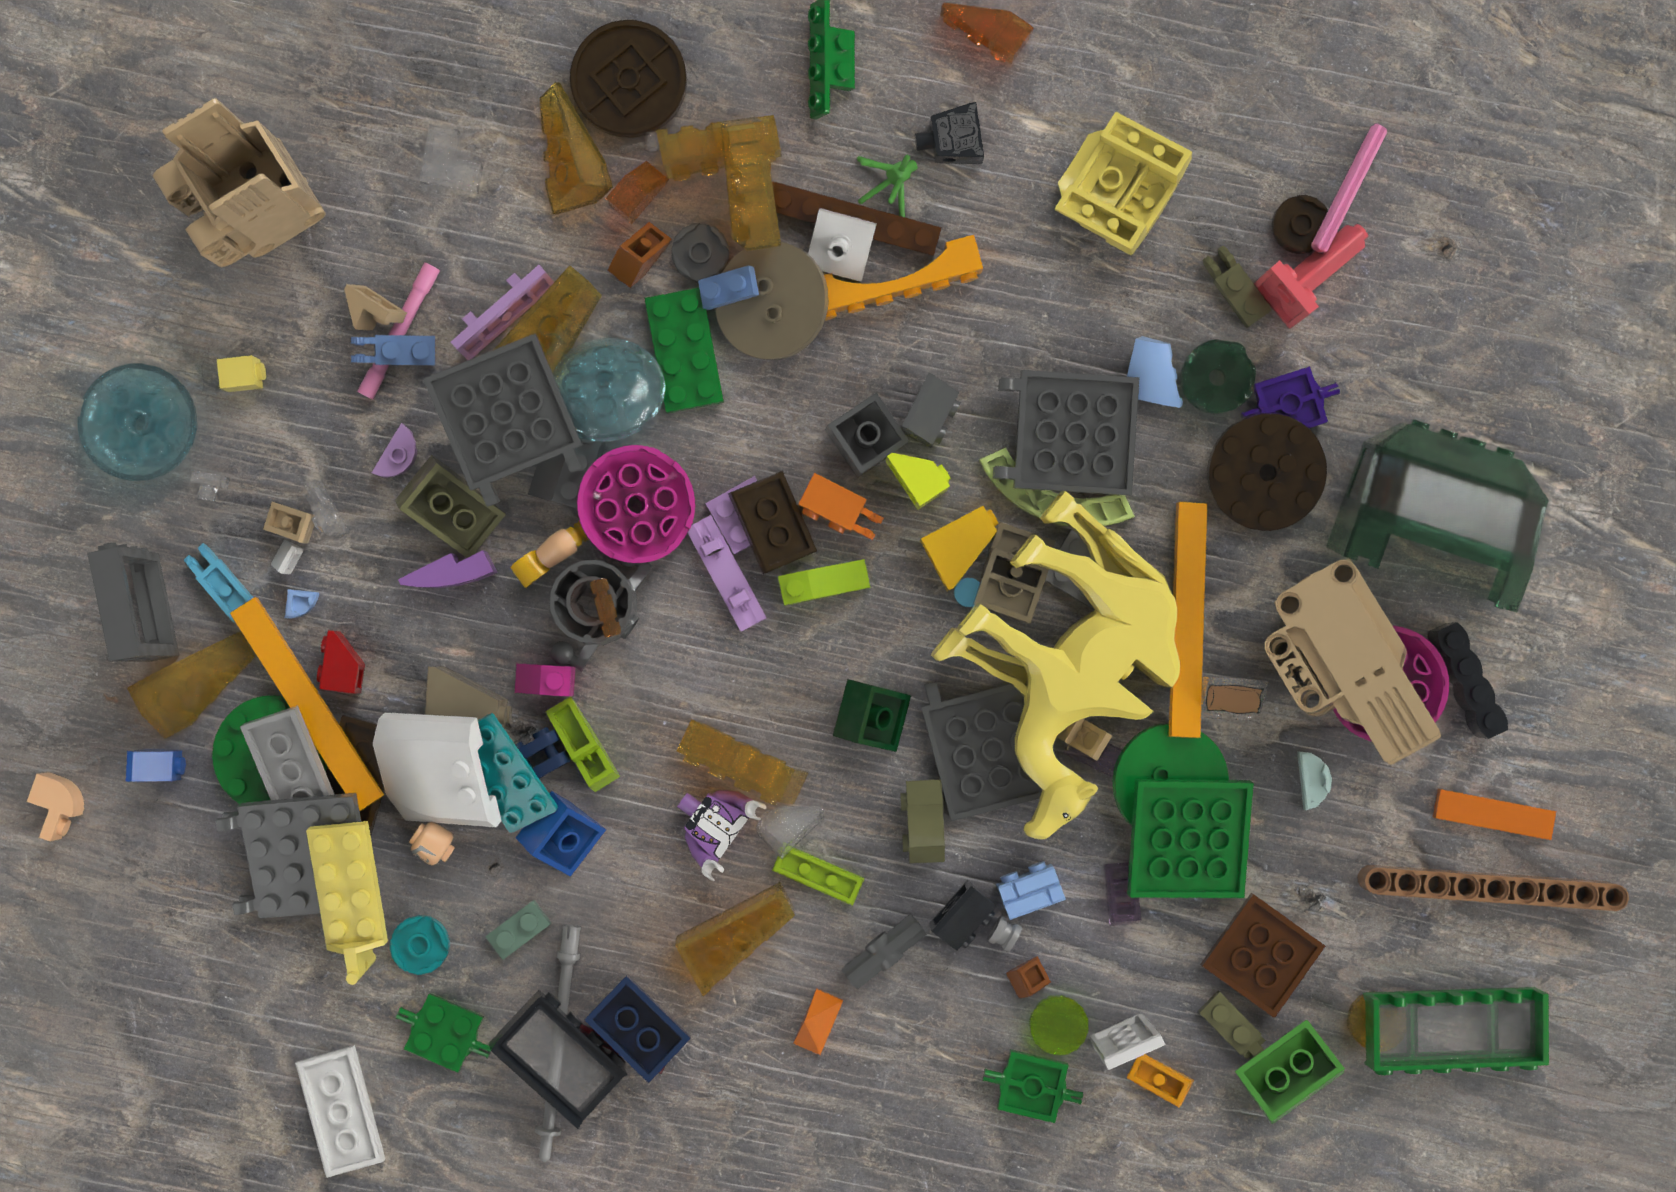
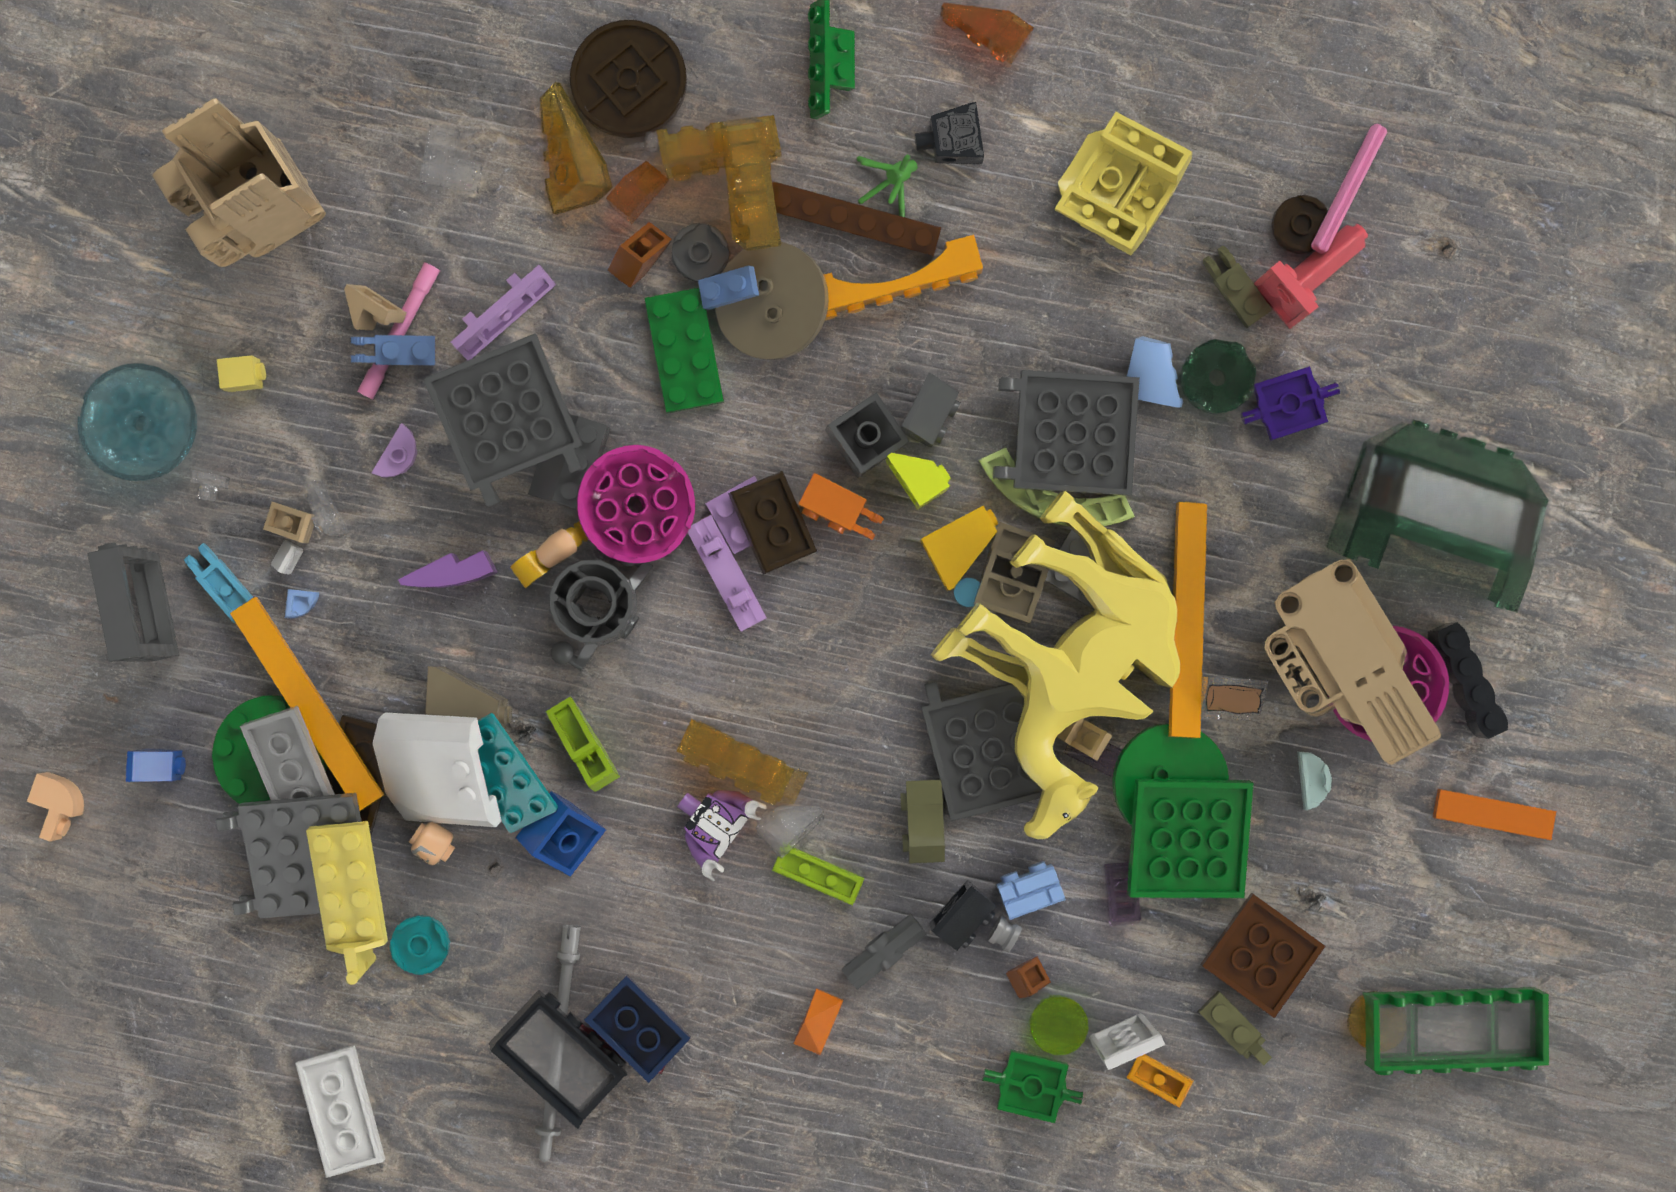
(184, 689): clear yellow wedge -> none
(341, 665): red slope -> none
(443, 1032): green plate -> none
(448, 508): olive slope -> none
(518, 929): sand green plate -> none
(544, 741): dark blue brick -> none
(545, 679): dark pink slope -> none
(558, 316): clear yellow wedge -> none
(605, 607): clear orange axle -> none
(622, 406): clear light blue brick -> none
(733, 935): clear yellow wedge -> none
(823, 582): lime slope -> none
(841, 244): white tile -> none
(871, 715): dark green slope -> none
(1289, 1071): bright green slope -> none
(1297, 464): dark brown plate -> none
(1506, 888): medium nougat beam -> none

